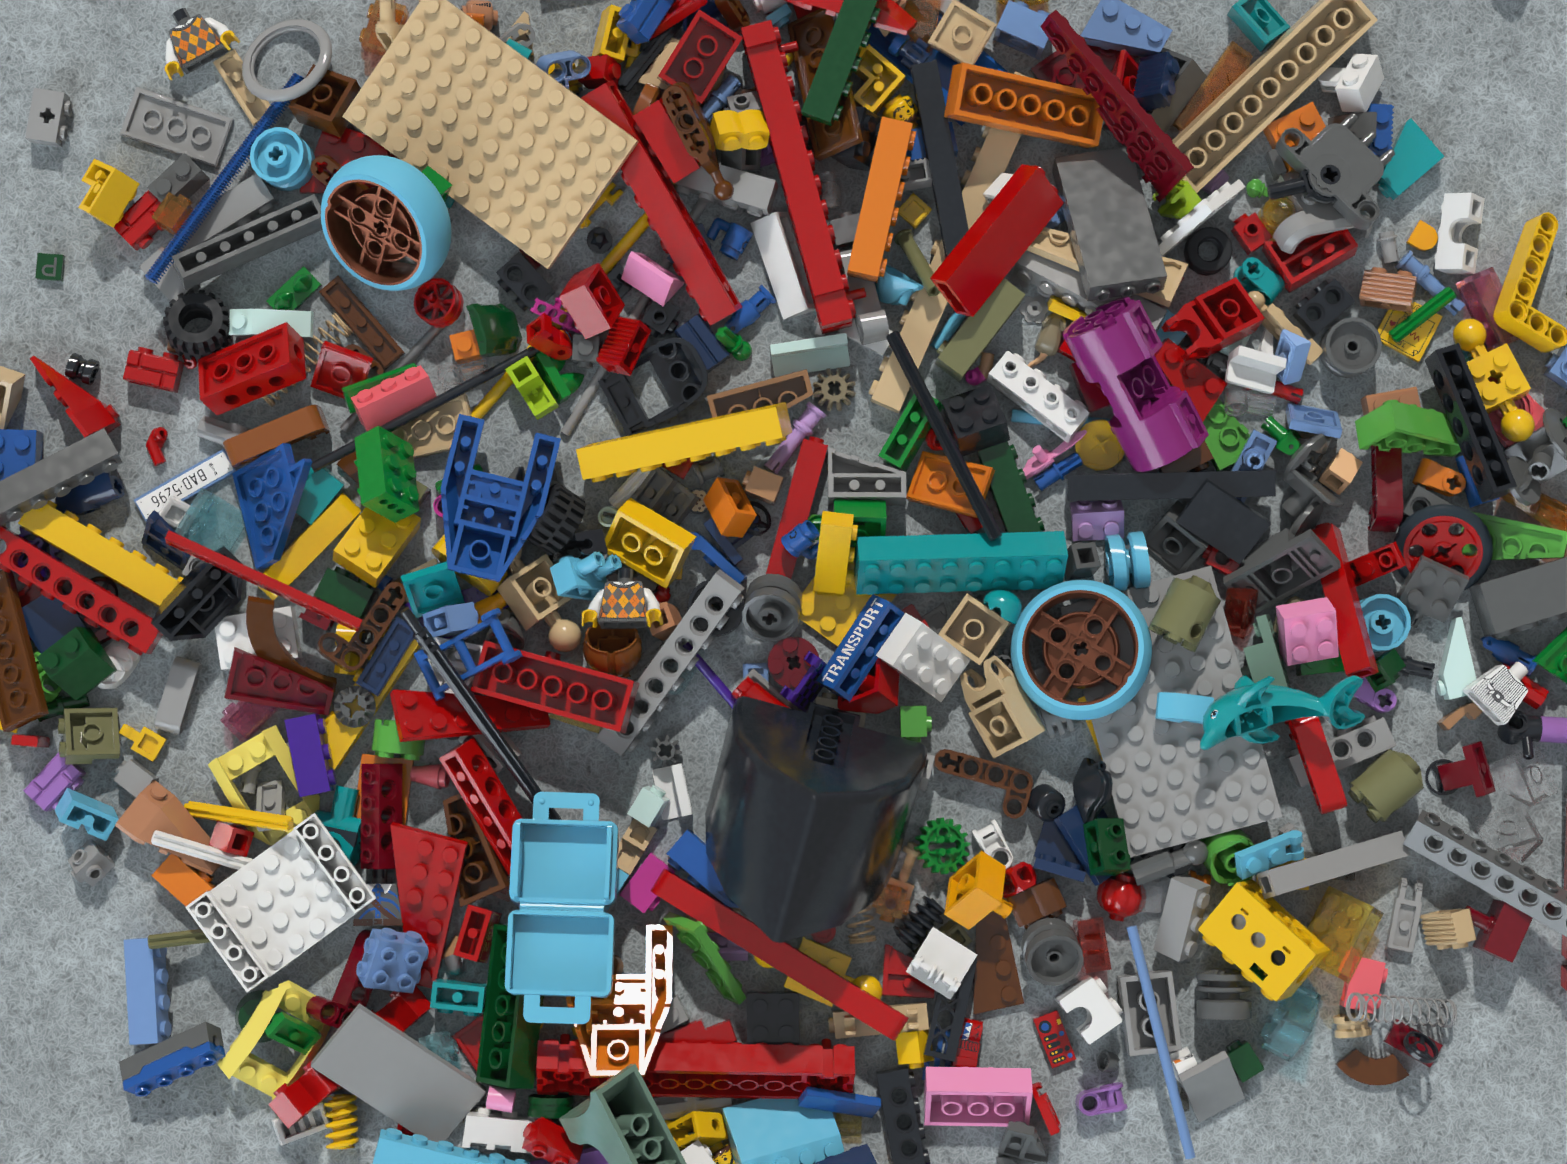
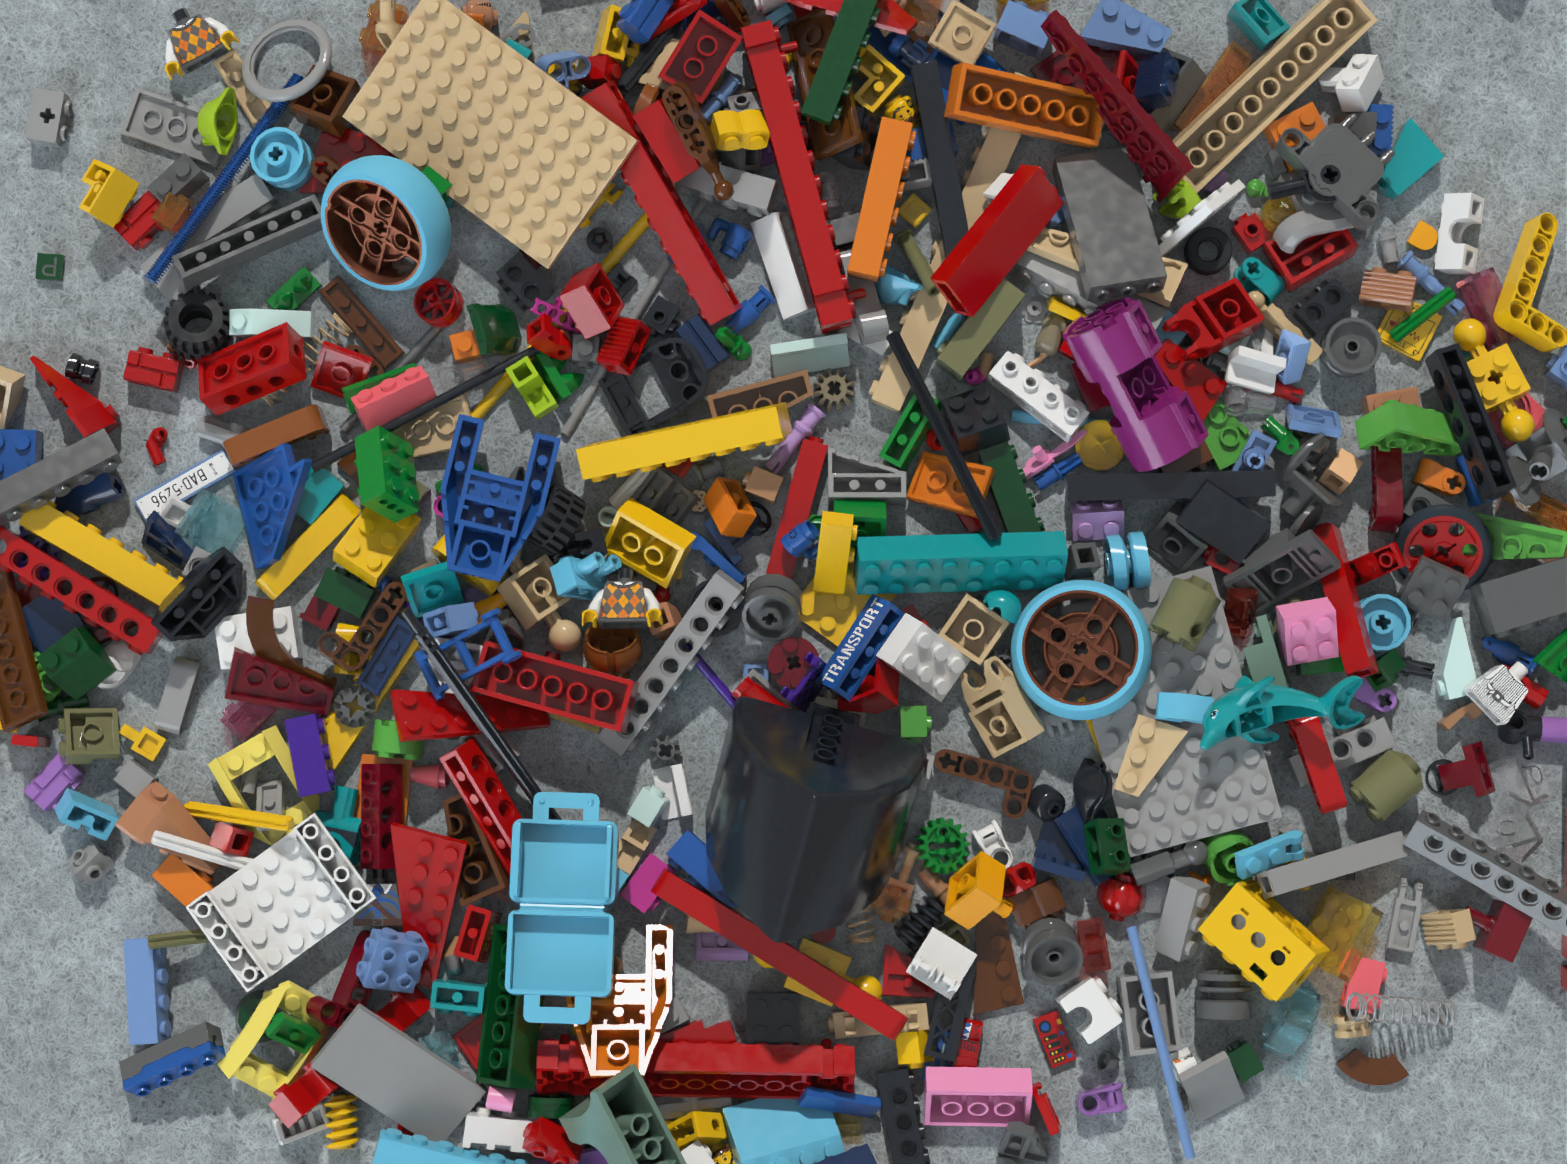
(219, 121): none -> lime hat
(263, 581): red tile -> none
(651, 278): bright pink slope -> none
(707, 955): bright green wing -> none
(935, 884): none -> medium nougat pin
(1146, 753): none -> tan wing
(1413, 1043): piece -> none

